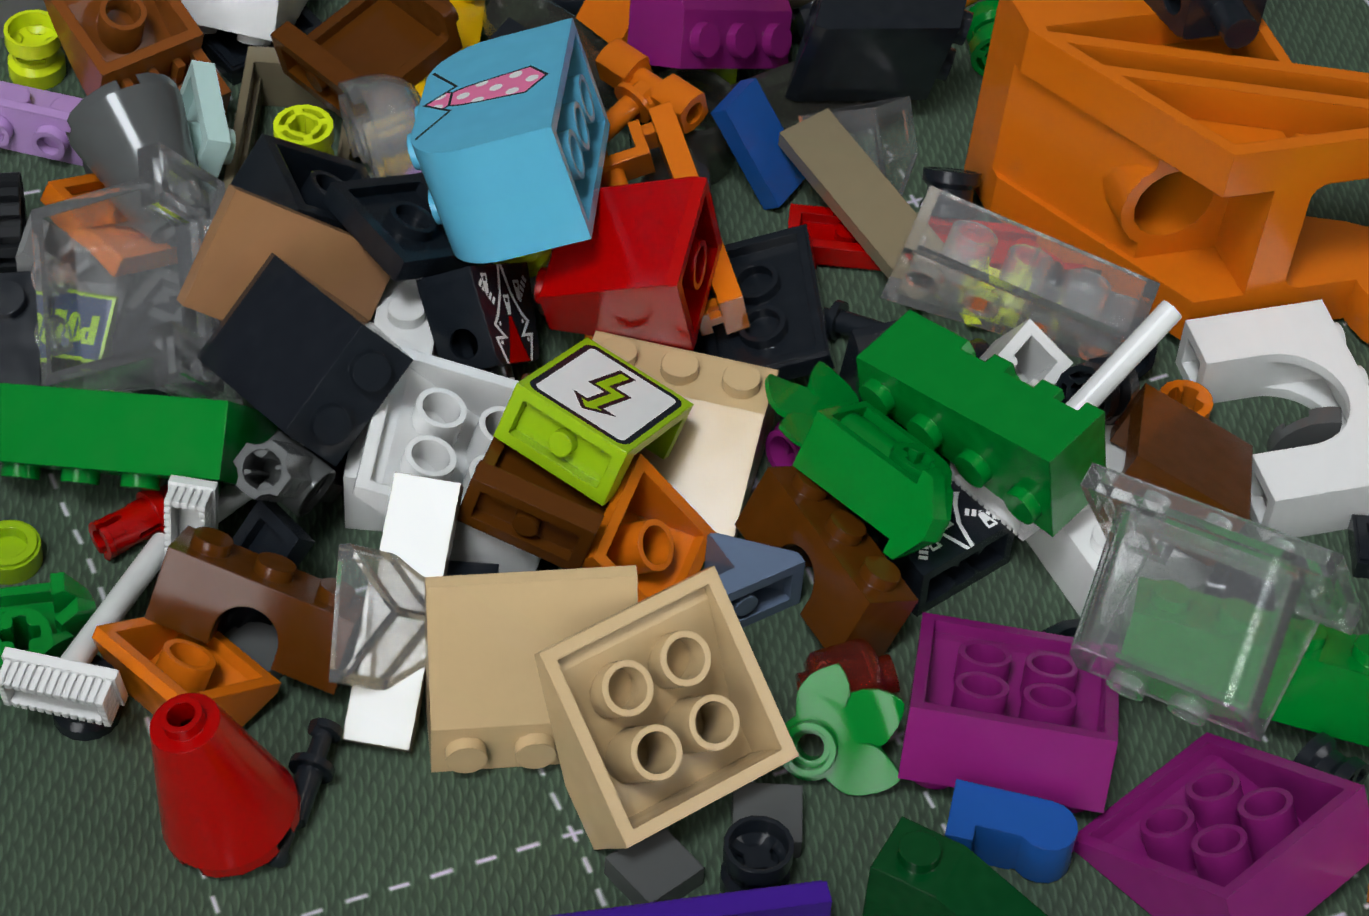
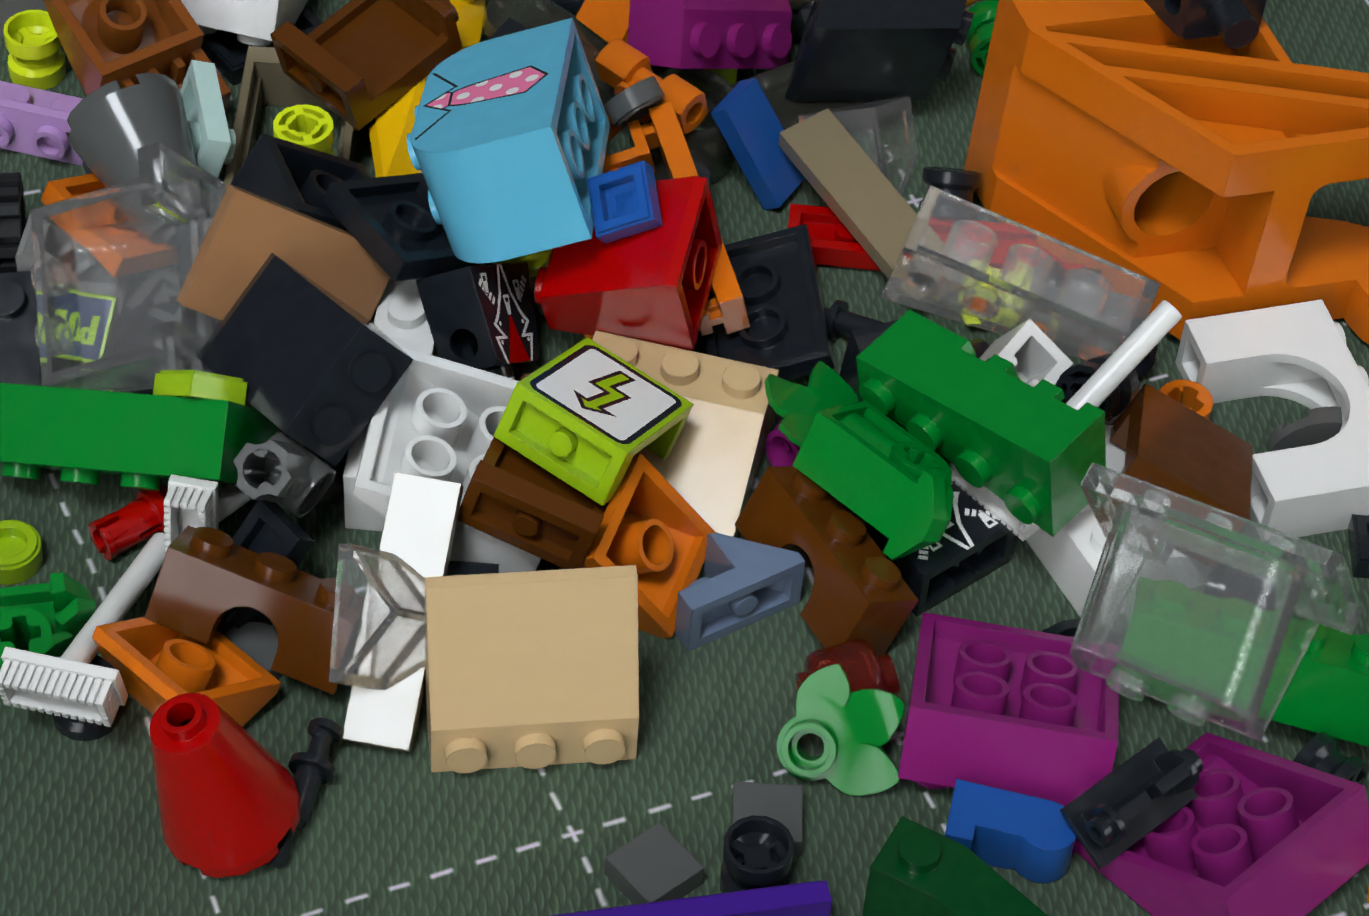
(200, 385): none -> lime tile
(376, 120): clear cylinder -> none
(624, 202): none -> blue tile
(634, 102): none -> dark grey tile
(660, 712): tan slope -> none
(1133, 800): none -> black hinge

